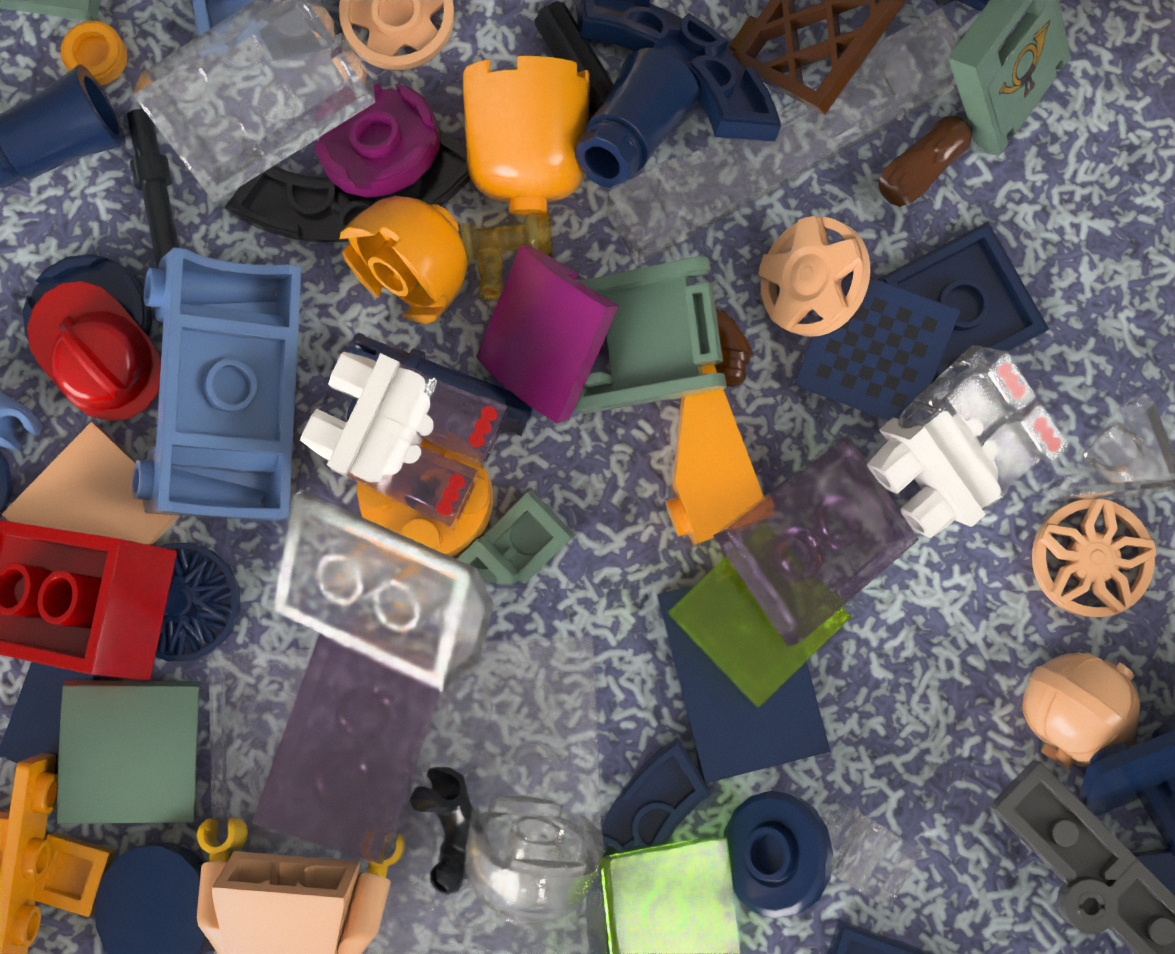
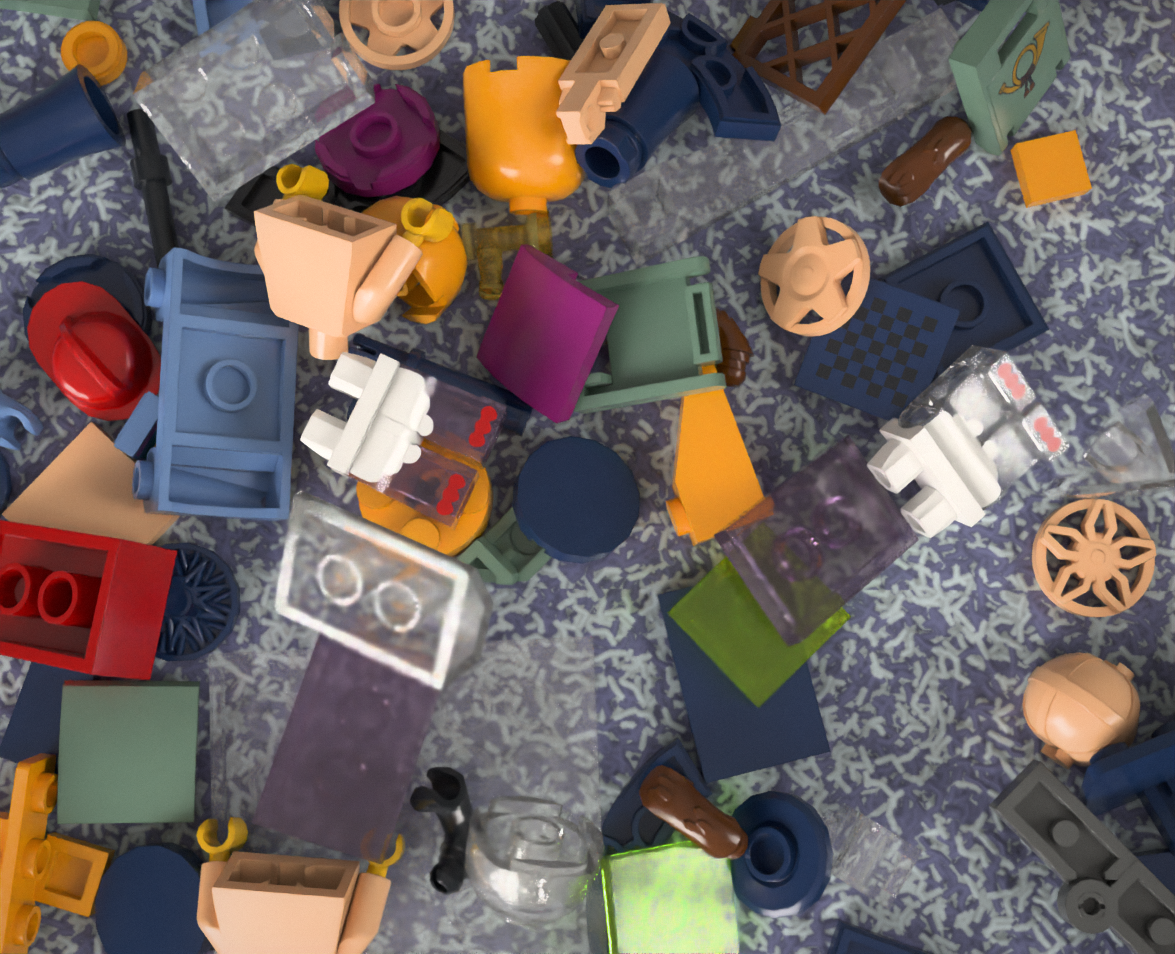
(140, 429): none -> medium blue tile
(333, 263): none -> light nougat torso
(576, 499): none -> dark blue tile
(608, 66): none -> light nougat hinge
(690, 813): none -> reddish brown piece
(1050, 168): none -> light orange tile

